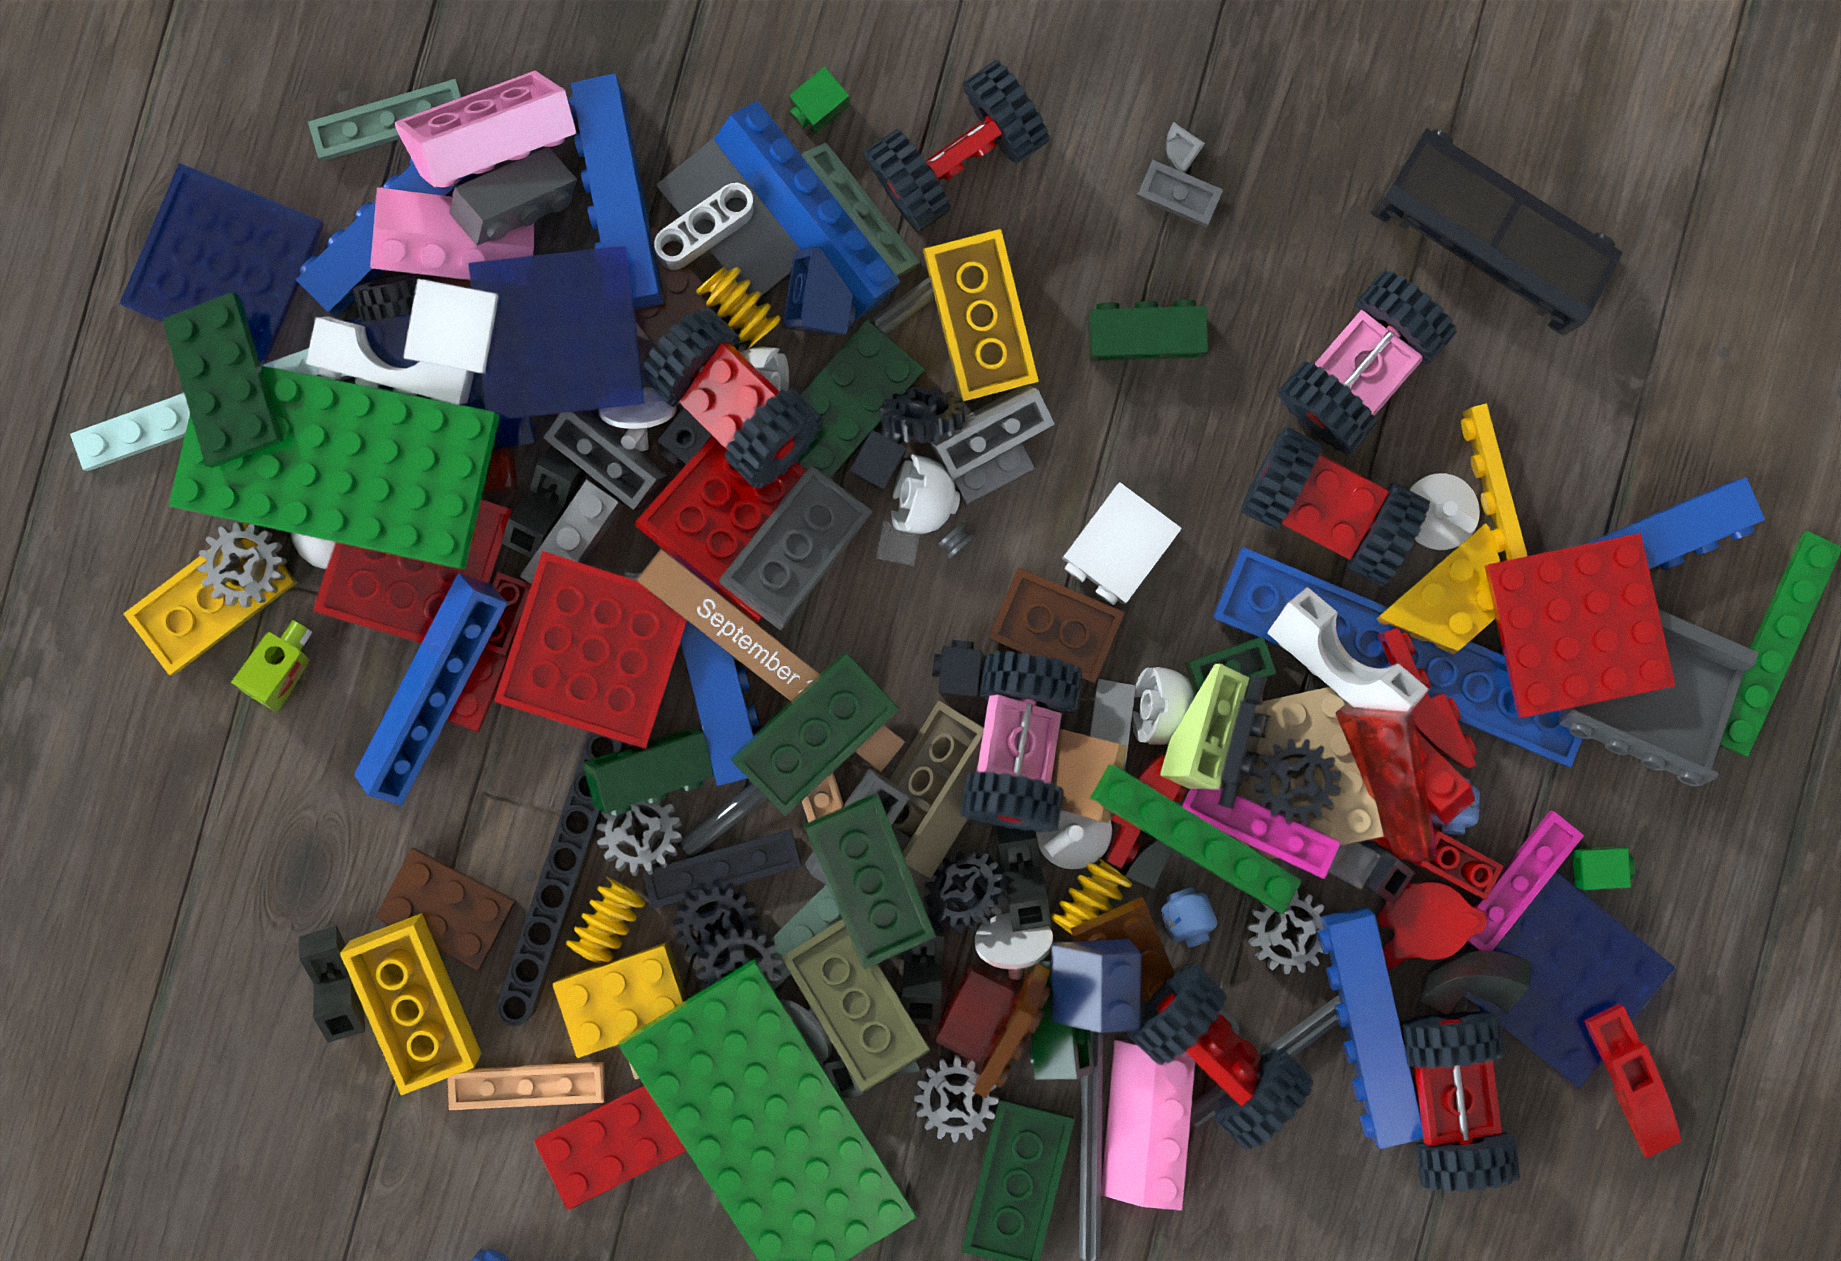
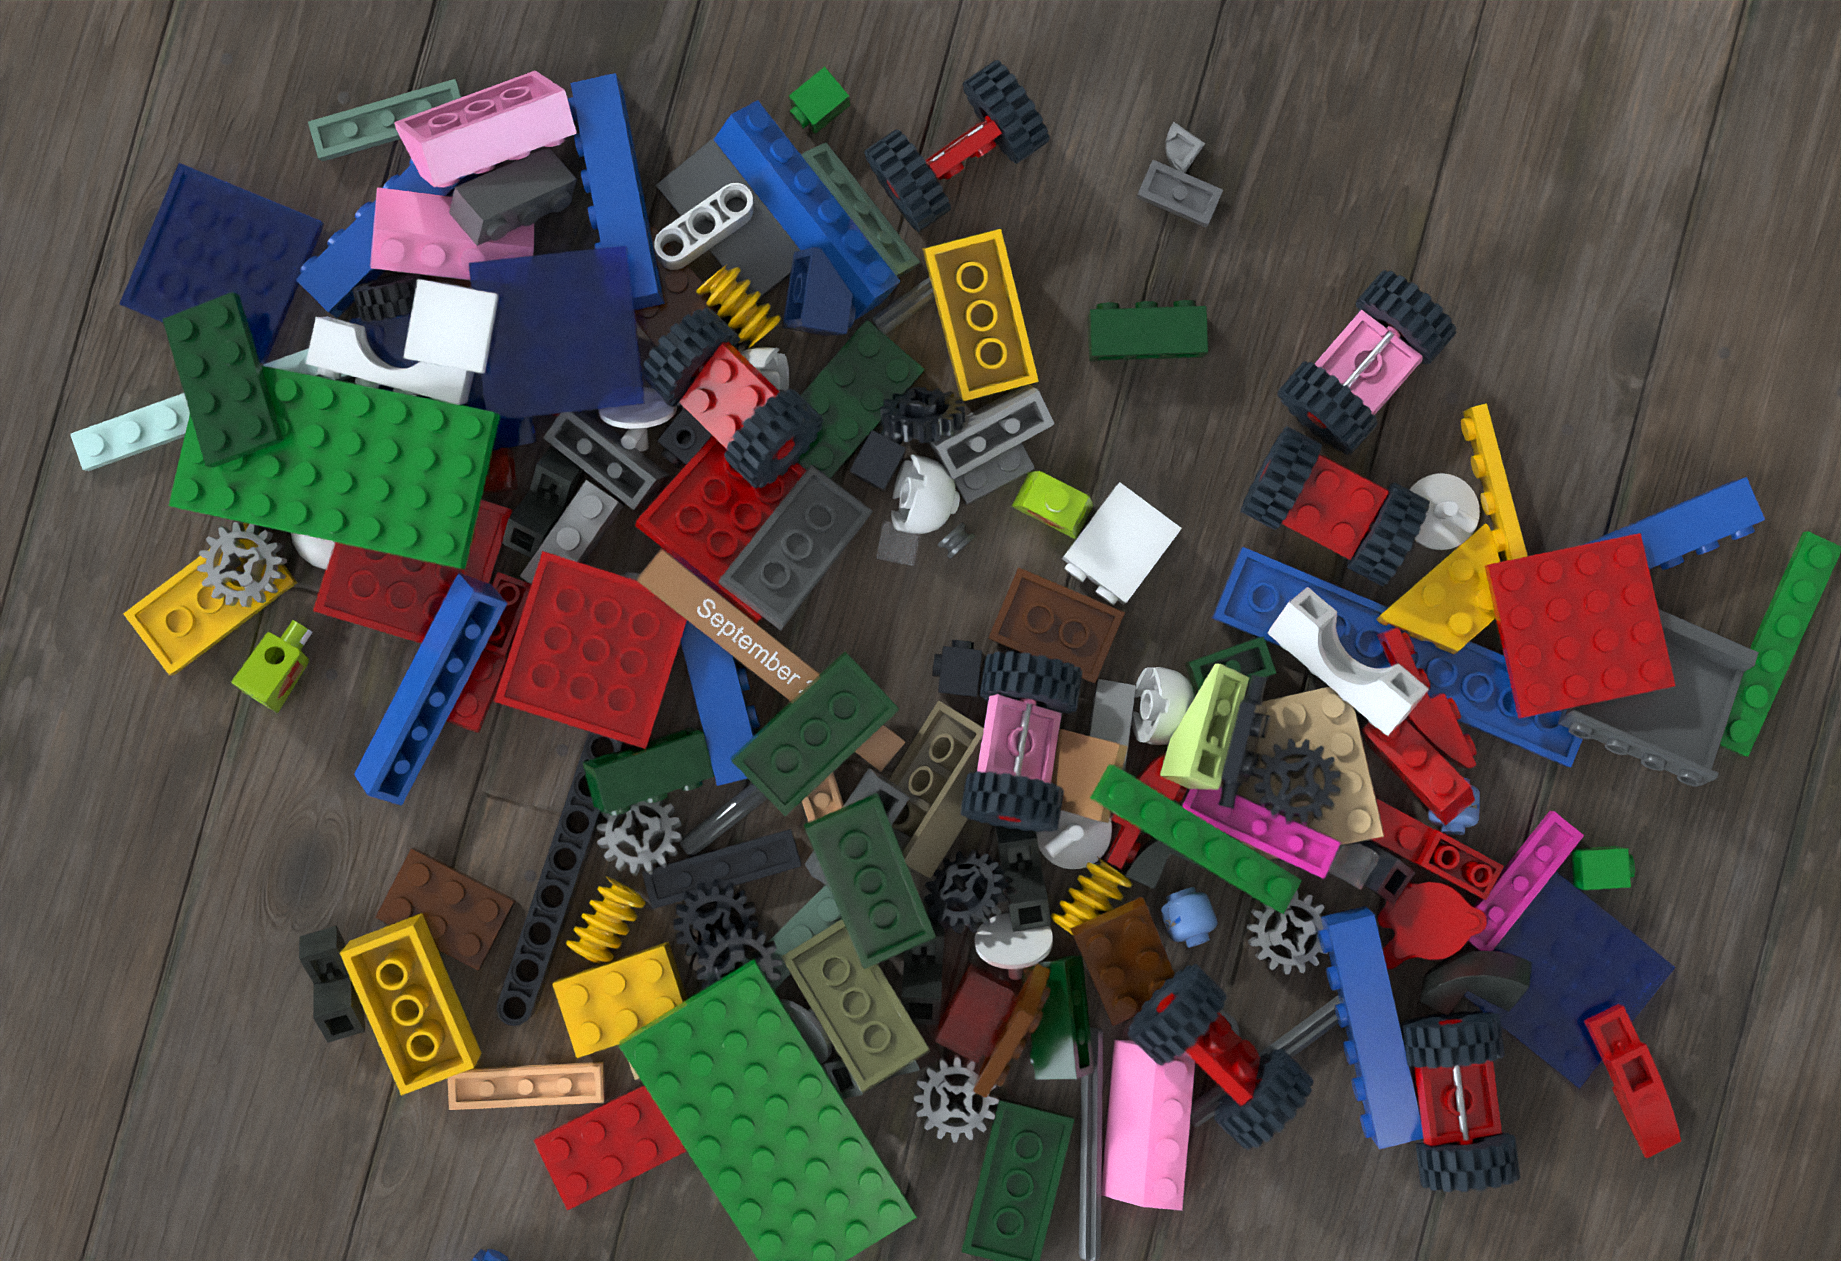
(1053, 503): none -> lime torso
(1096, 985): dark blue slope -> none
(1392, 771): clear red wing -> none
(1500, 230): windscreen -> none

